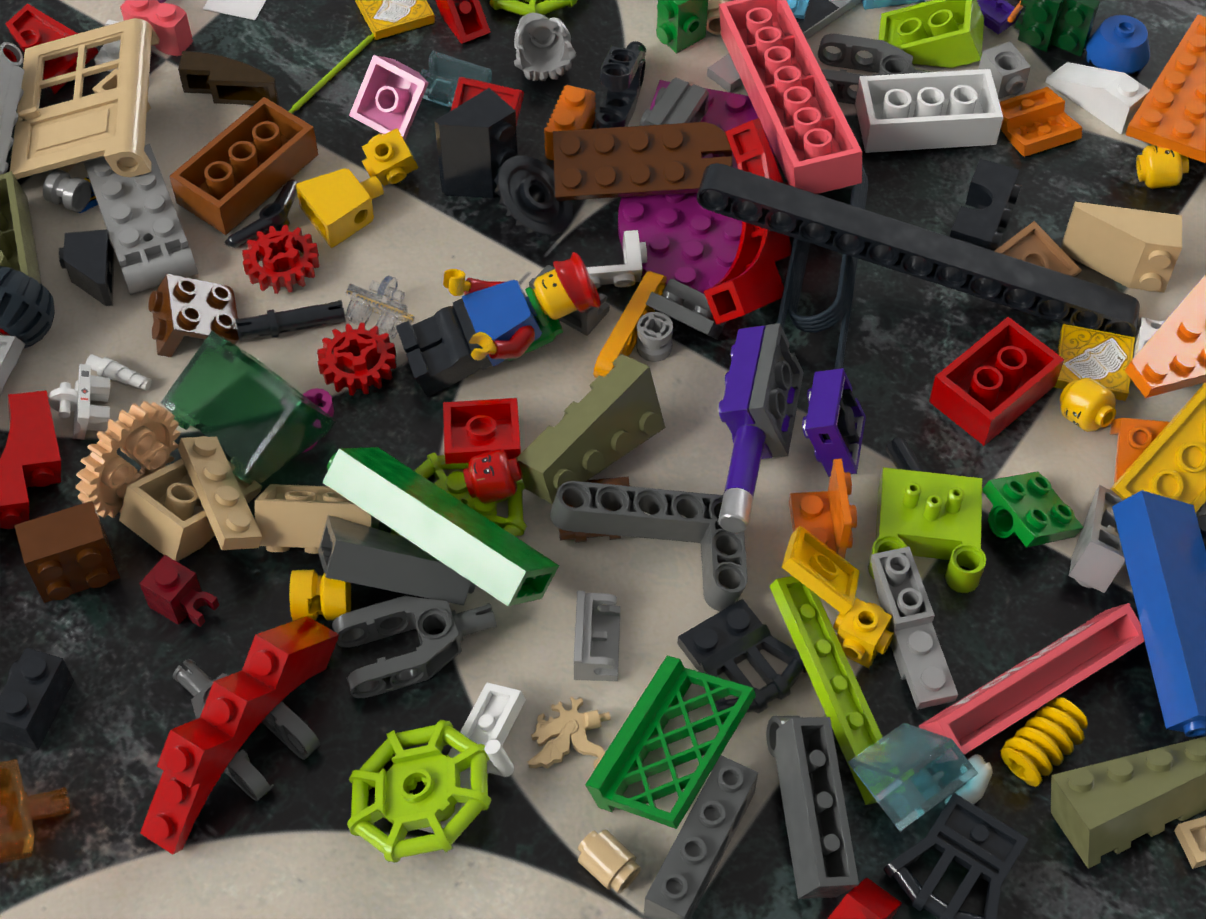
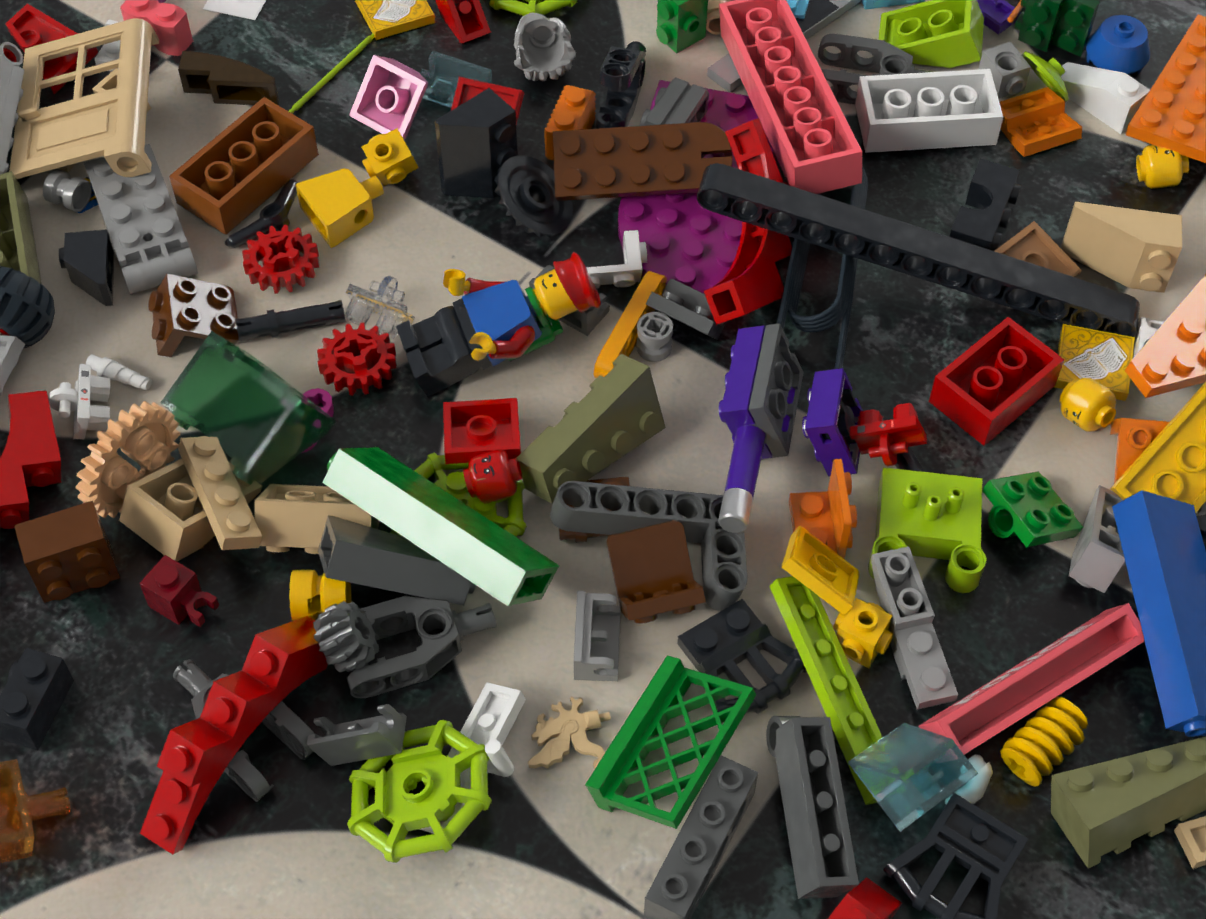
(346, 637): none -> dark grey gear
(359, 738): none -> dark grey hinge
(608, 860): tan brick -> none
(653, 572): none -> reddish brown bracket
(888, 436): none -> red hips
(1049, 73): none -> lime dish

